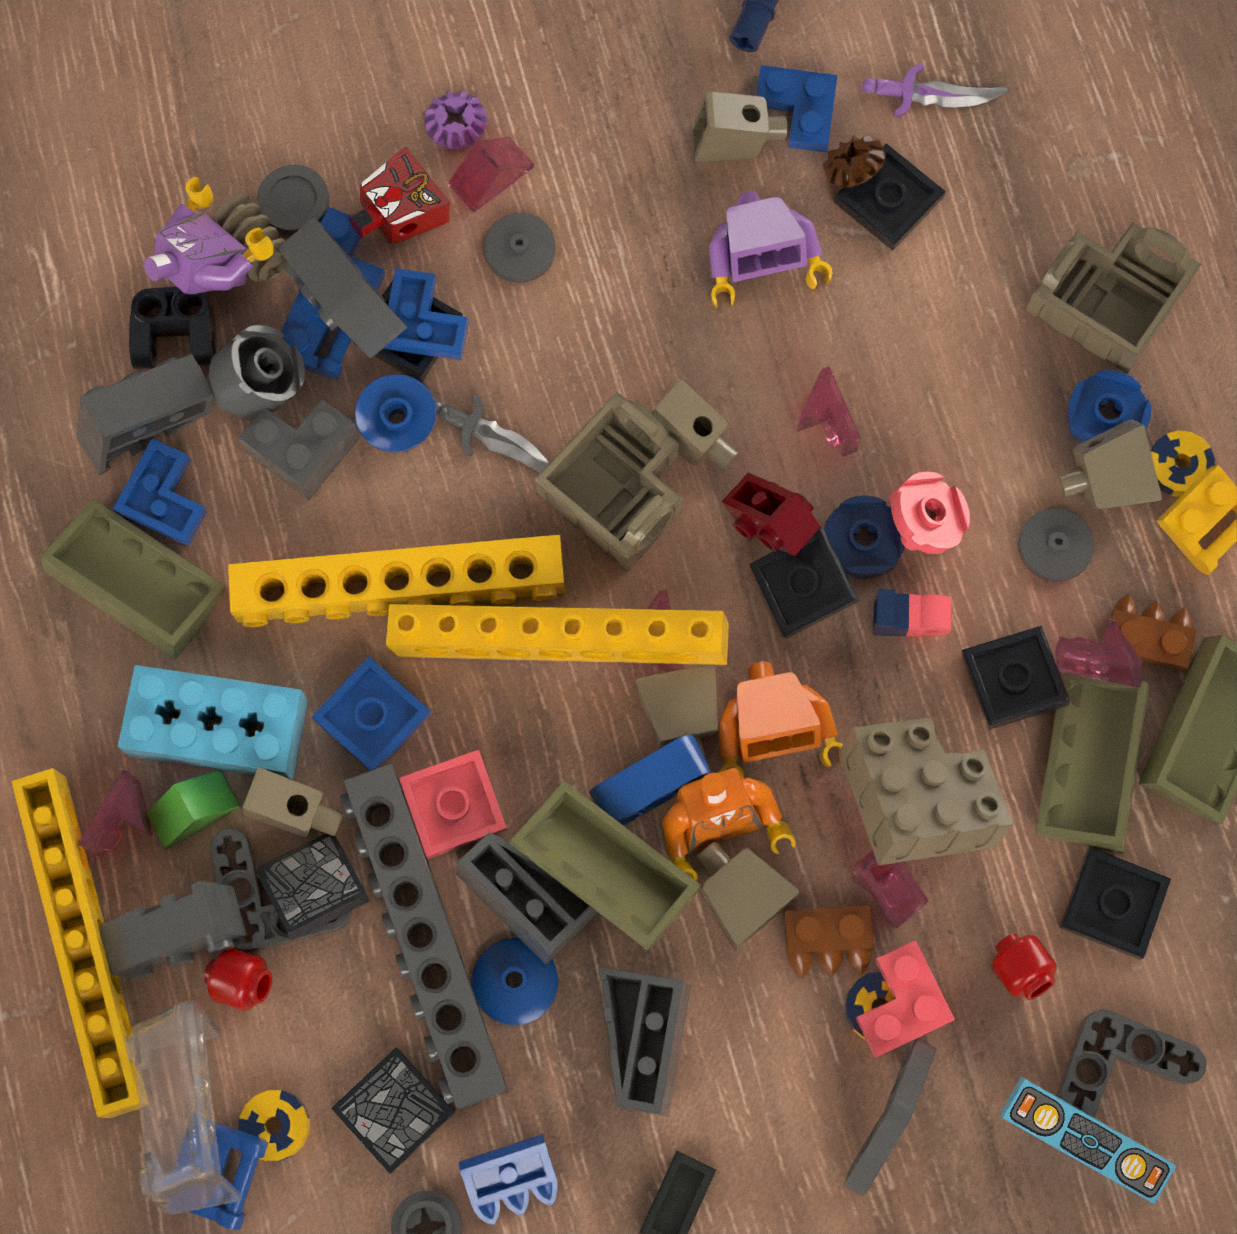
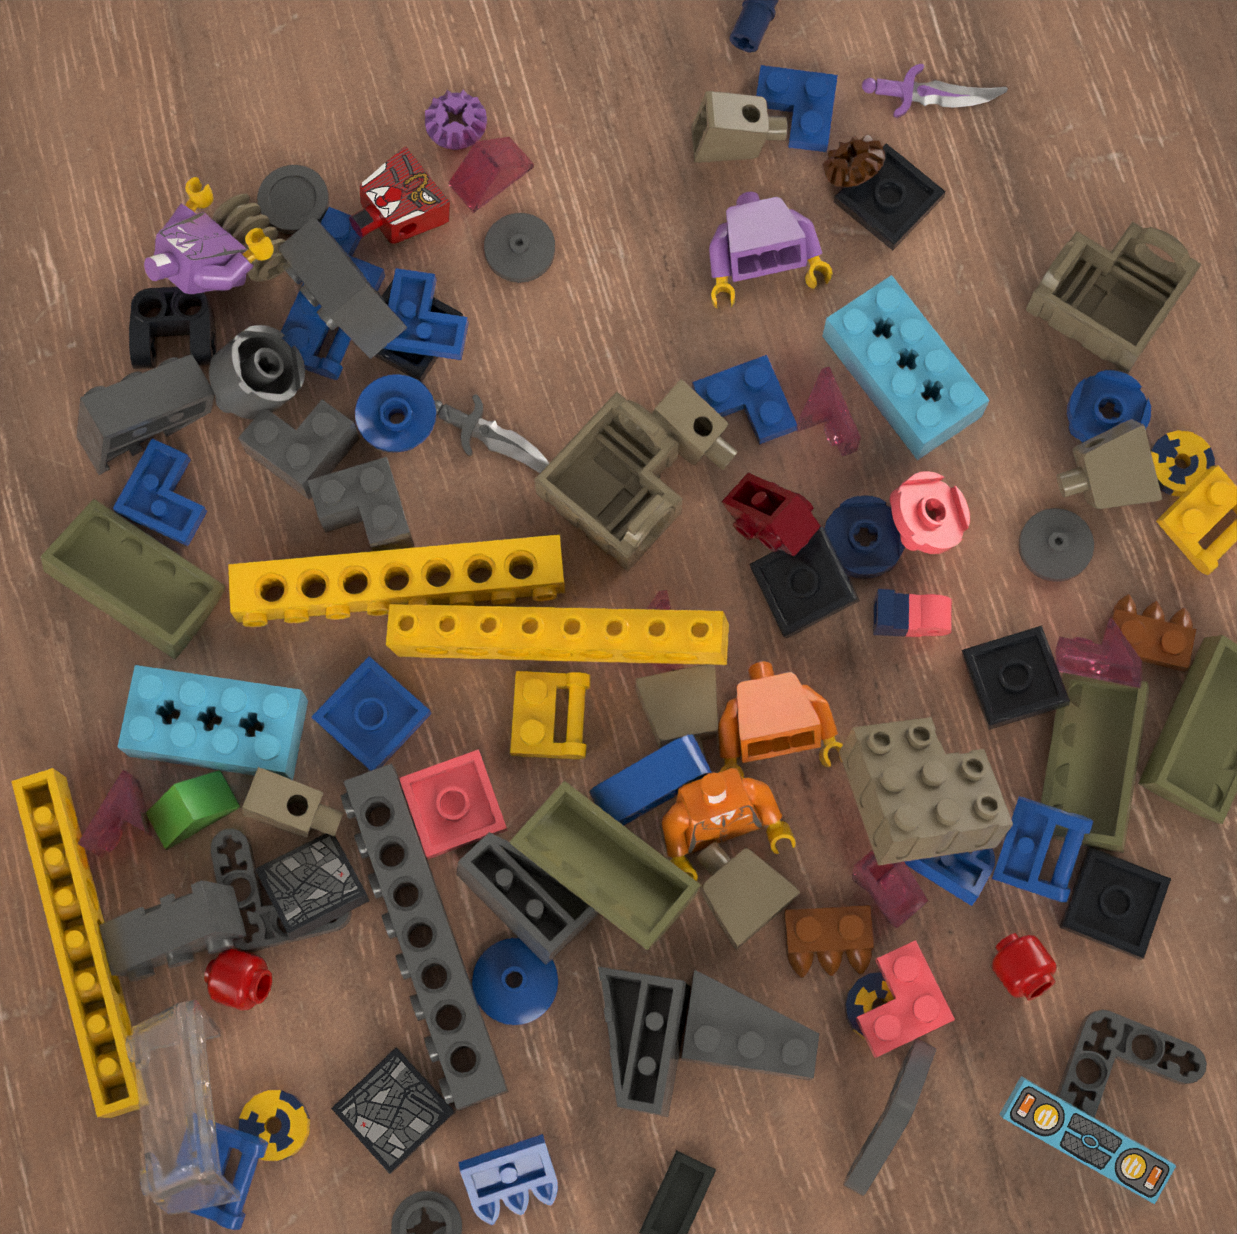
(364, 495): none -> dark grey brick
(536, 710): none -> yellow plate
(744, 1034): none -> dark grey wedge
(755, 390): none -> blue plate
(899, 391): none -> medium azure brick
(958, 873): none -> blue plate
(1028, 844): none -> blue plate

